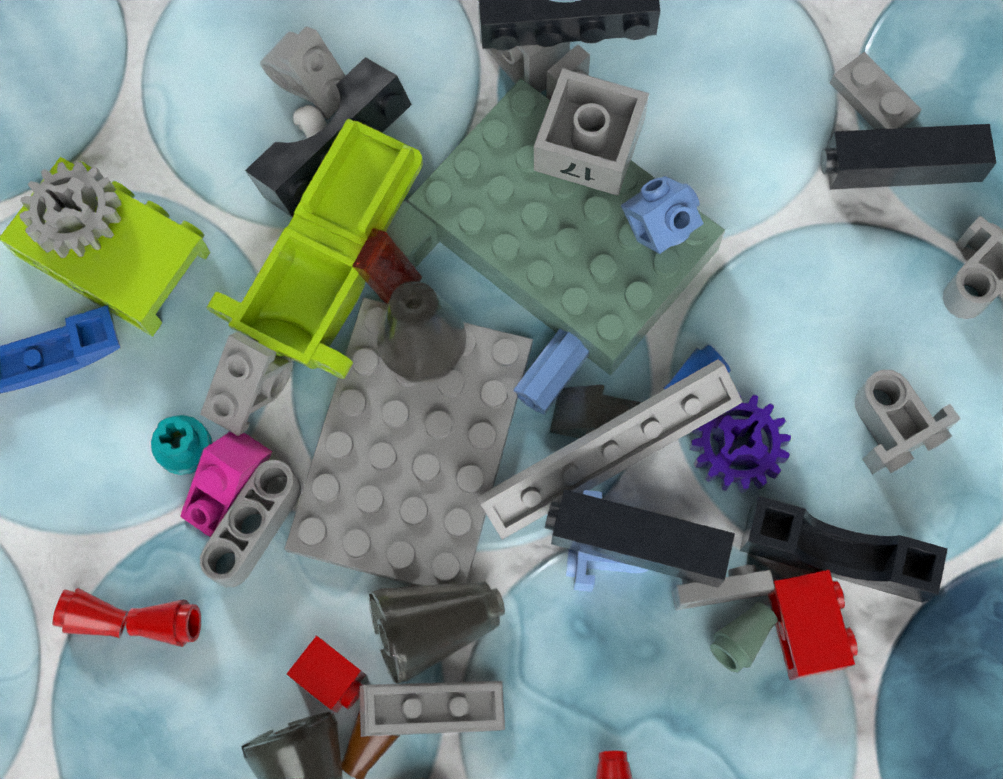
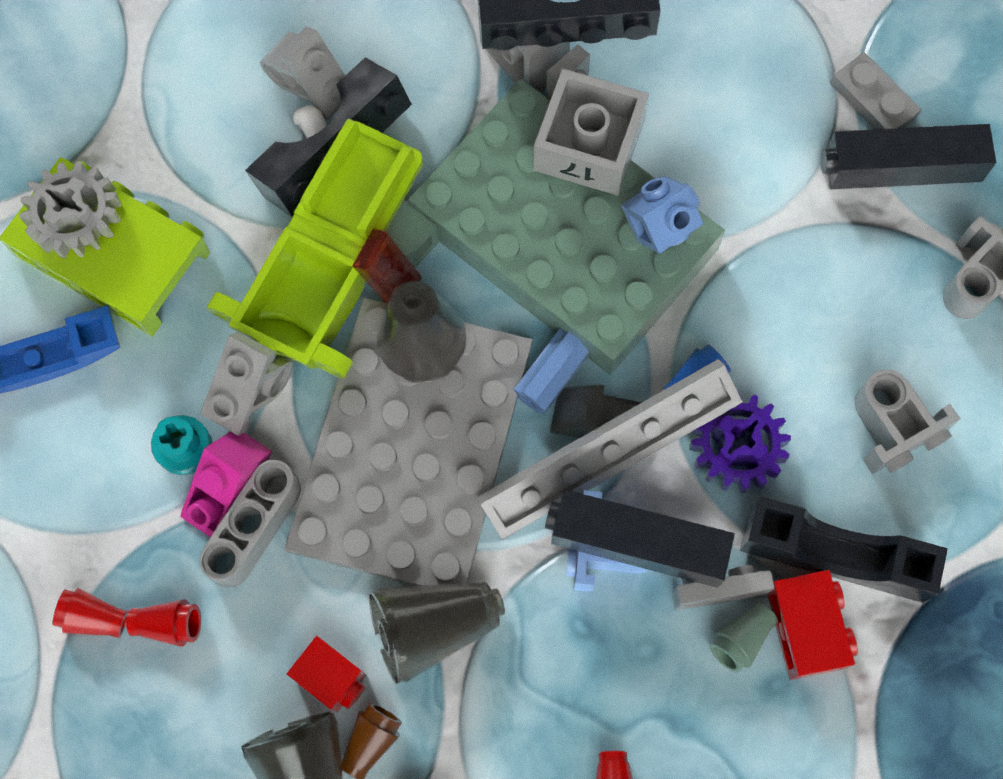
(431, 708): light grey tile -> none

